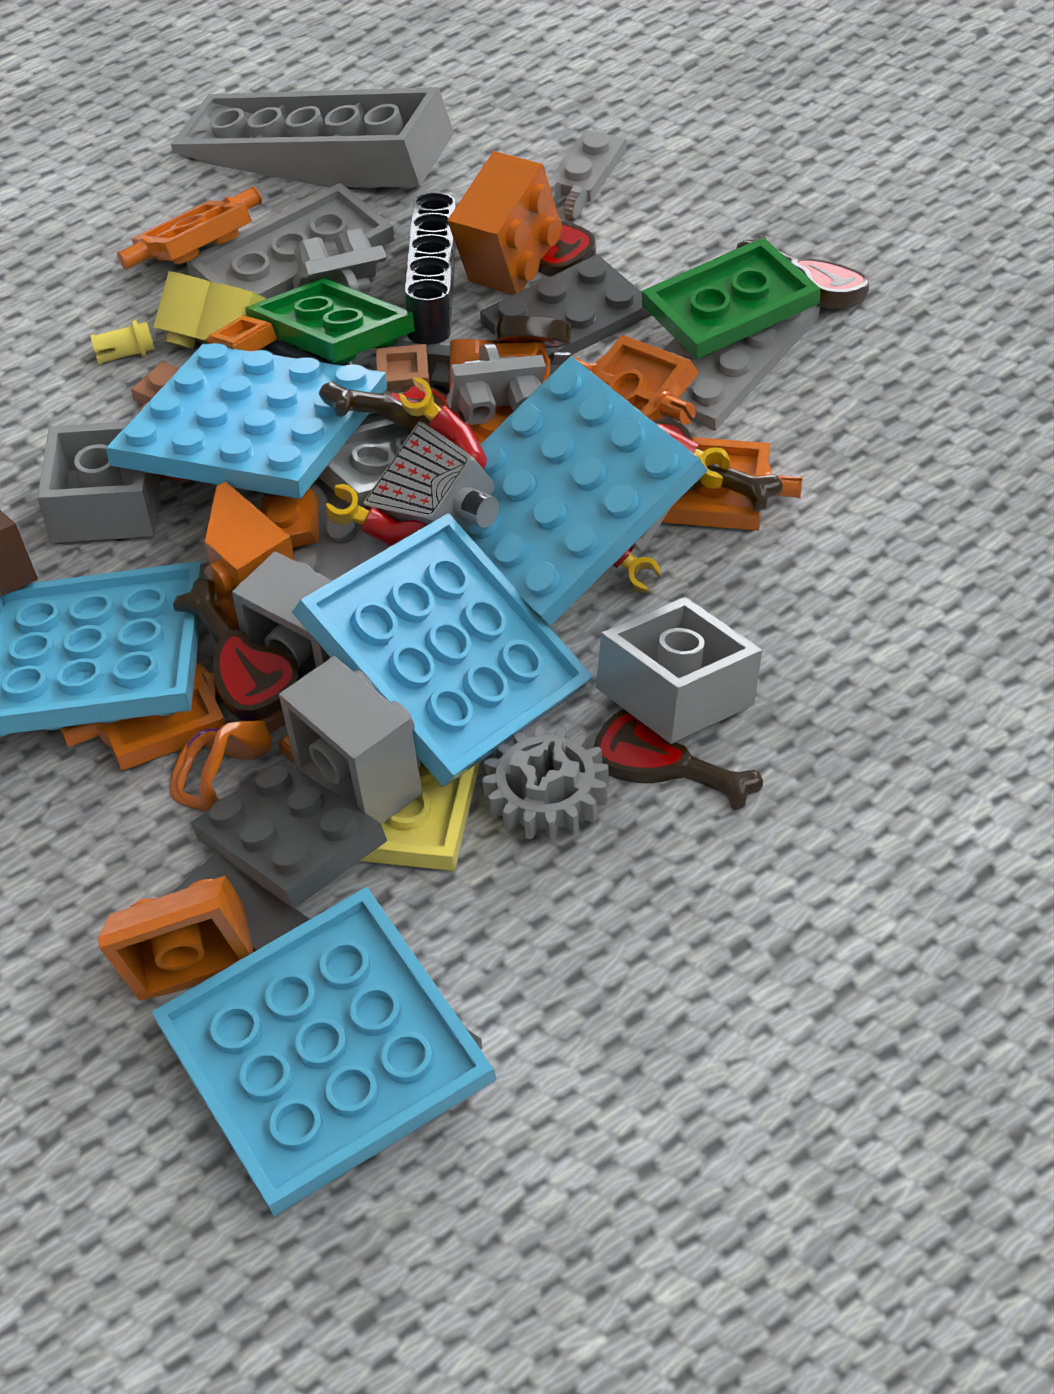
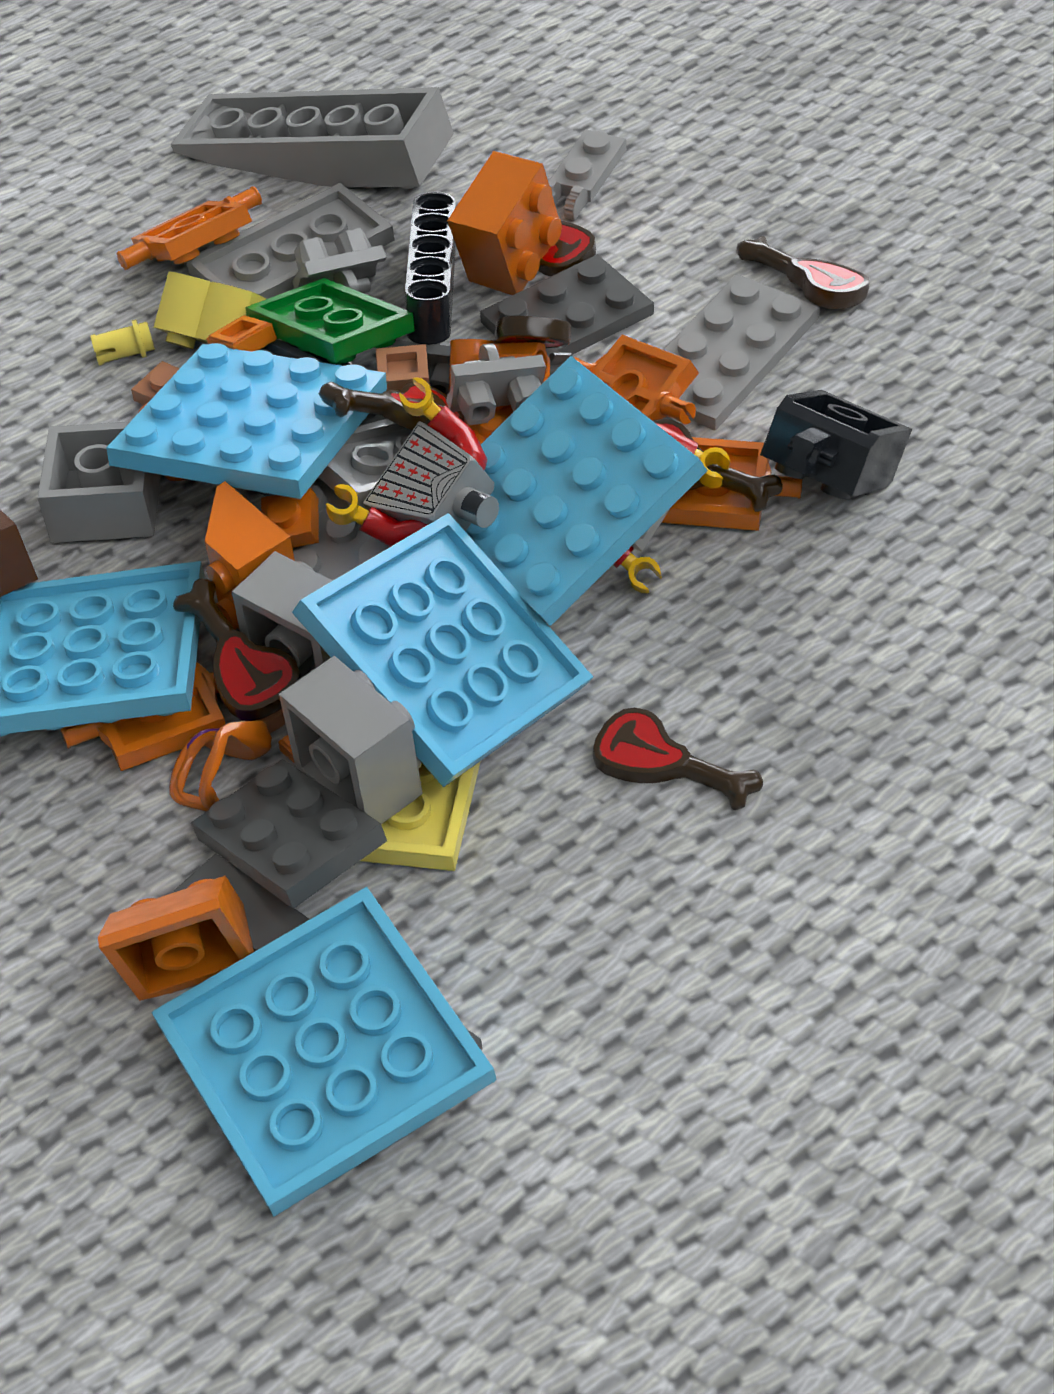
(546, 782): light grey gear -> none
(678, 669): light grey brick -> none
(730, 297): green plate -> none
(835, 443): none -> black hinge

